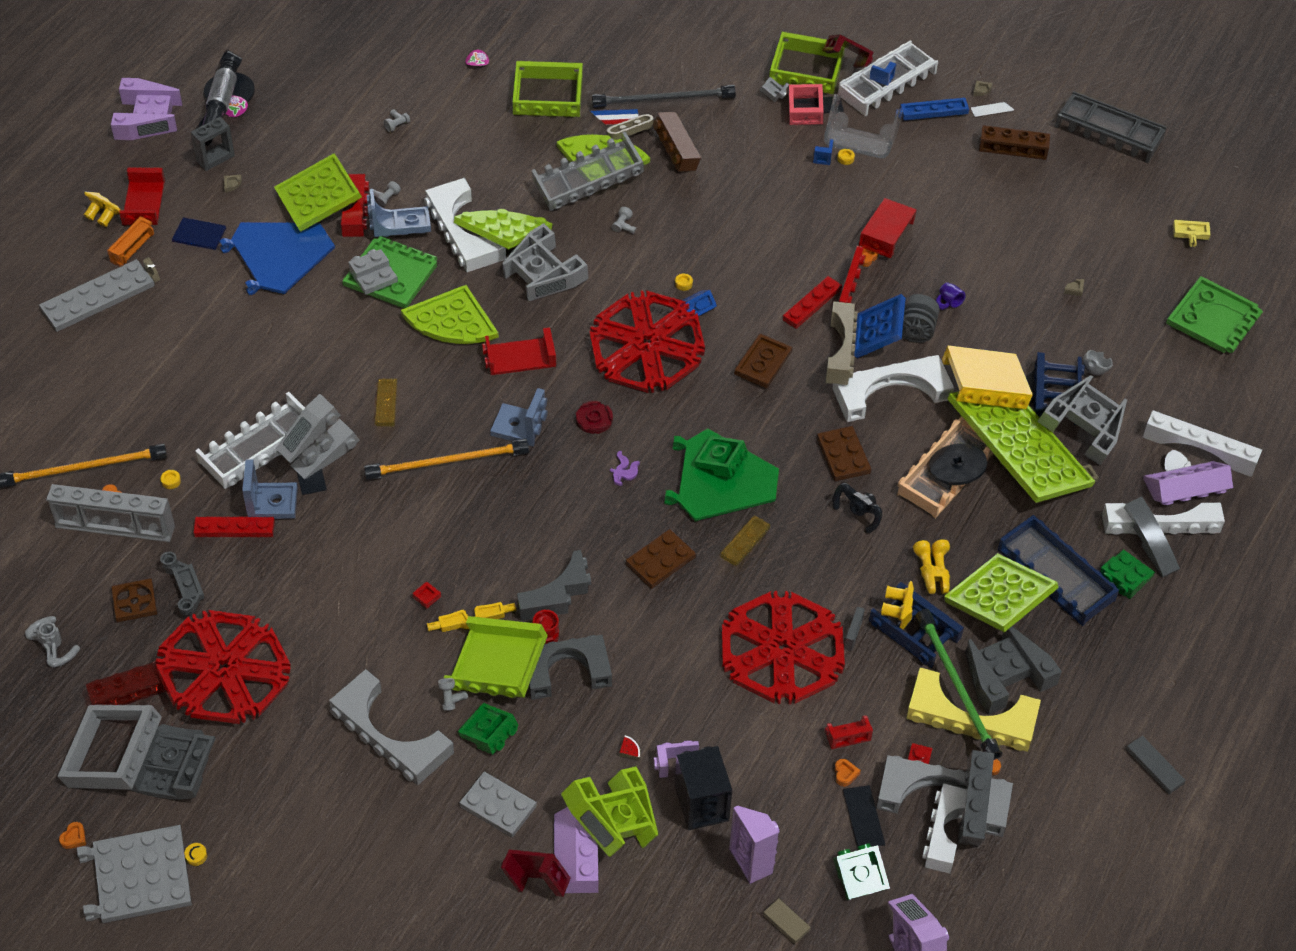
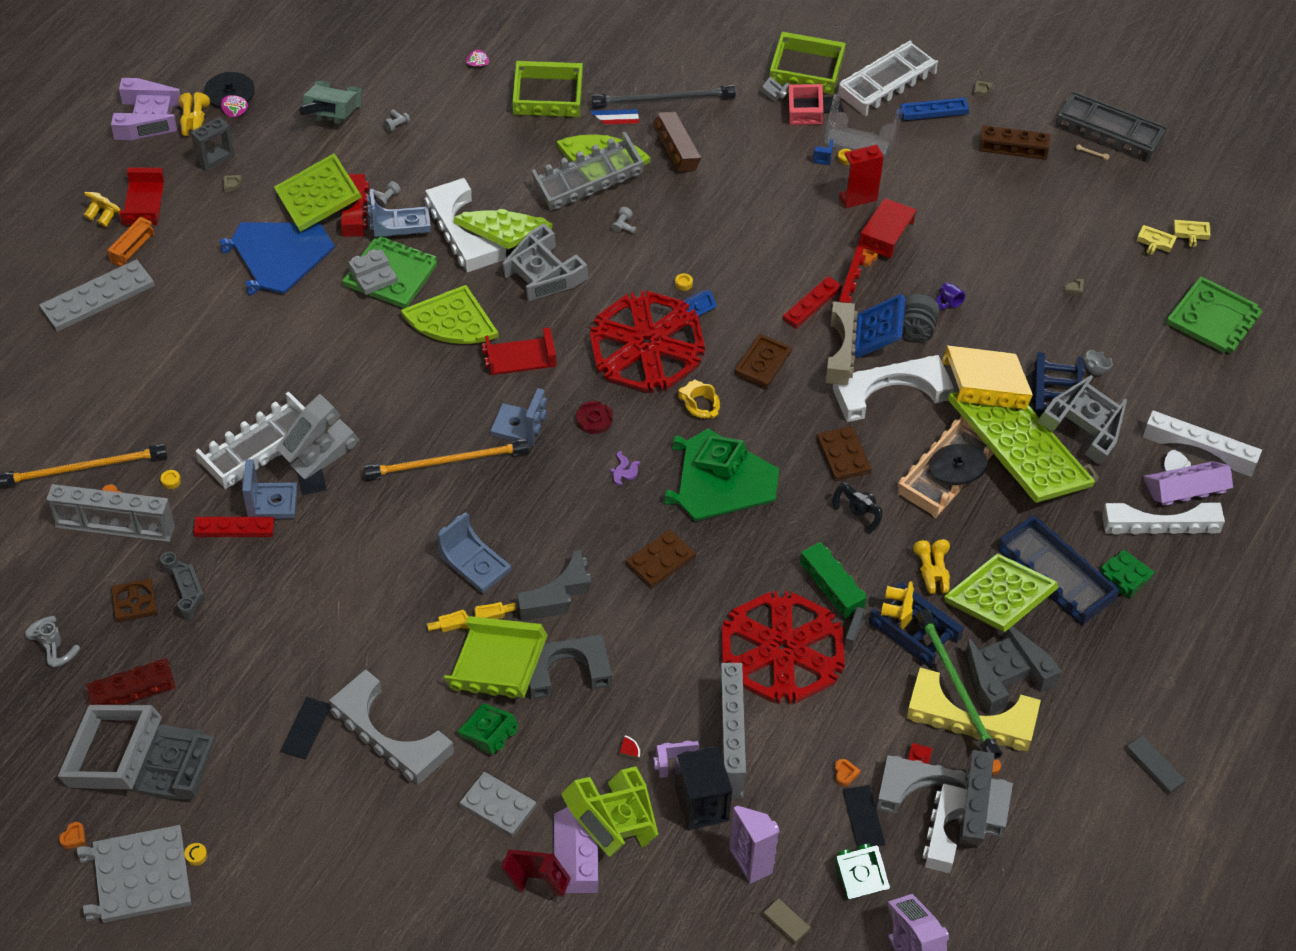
(151, 270): dark tan tile -> none
(192, 120): none -> yellow piece
(199, 233): clear blue piece -> none
(216, 653): red plate -> none
(221, 89): piece -> none
(305, 728): none -> black piece
(330, 102): none -> sand green piece
(386, 402): clear yellow tile -> none
(426, 595): red plate -> none
(449, 700): light grey piece -> none
(469, 555): none -> sand blue bracket
(550, 624): red wheel -> none
(631, 126): dark tan plate -> none
(695, 389): none -> yellow piece
(733, 725): none -> light grey window
(745, 540): clear yellow tile -> none
(833, 579): none -> green brick
(835, 43): dark red panel -> none
(849, 733): red hinge -> none
(863, 176): none -> red panel
(882, 75): blue panel -> none
(991, 109): white sticker -> none
(1105, 157): none -> tan hinge
(1152, 536): dark grey slope -> none
(1156, 239): none -> light yellow plate

